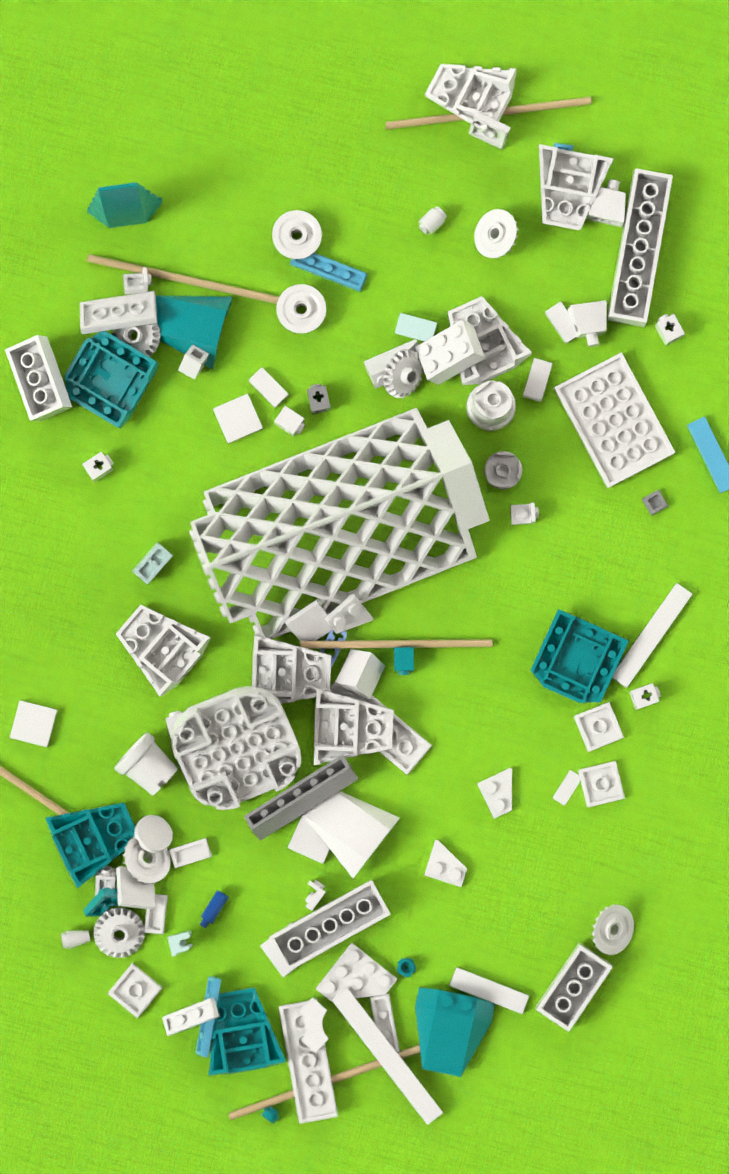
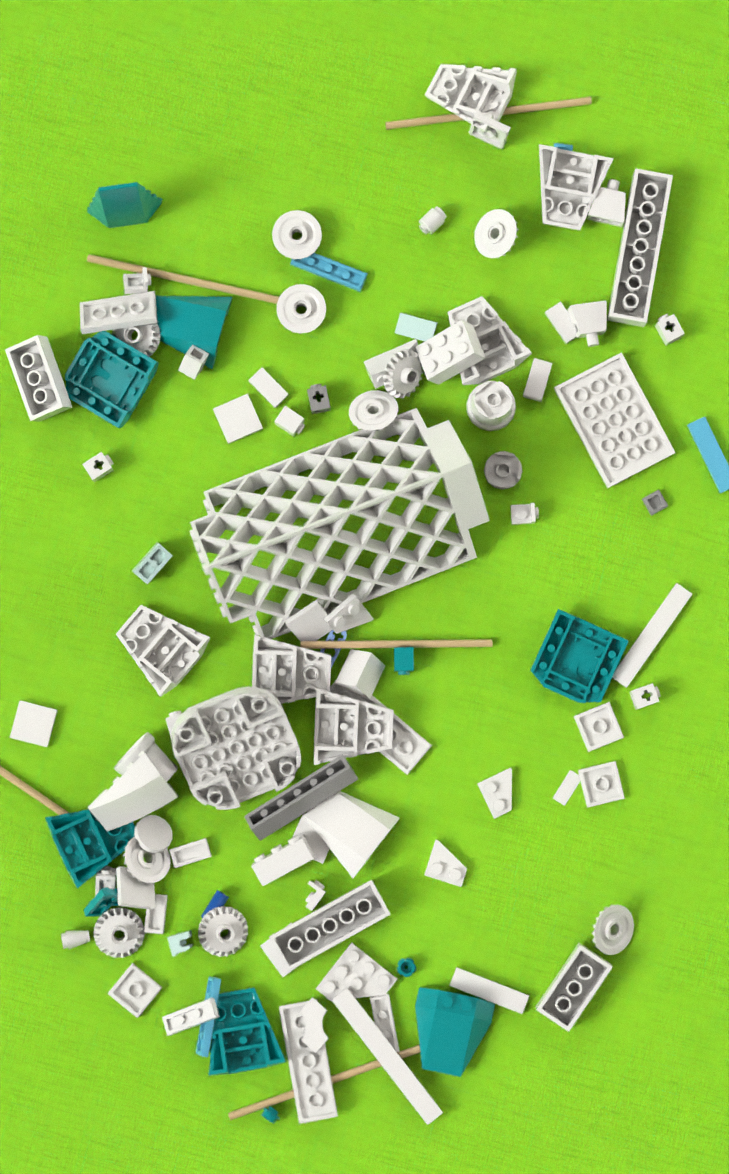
(132, 795): none -> white wedge
(218, 920): none -> white gear
(282, 859): none -> white brick
(373, 410): none -> white gear

